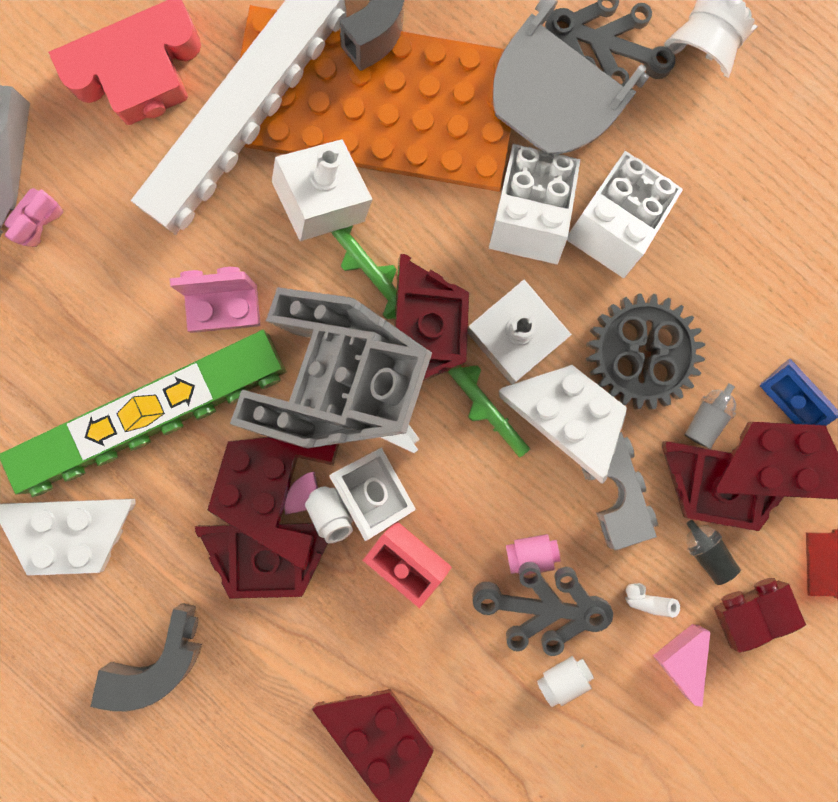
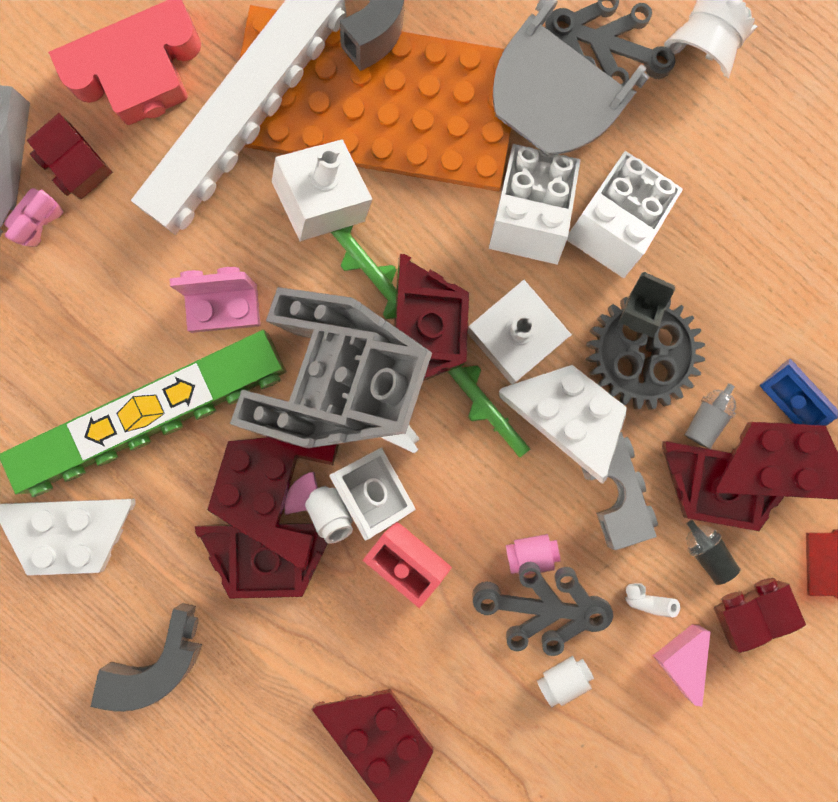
(68, 156): none -> dark red brick
(647, 304): none -> pearl dark grey bracket

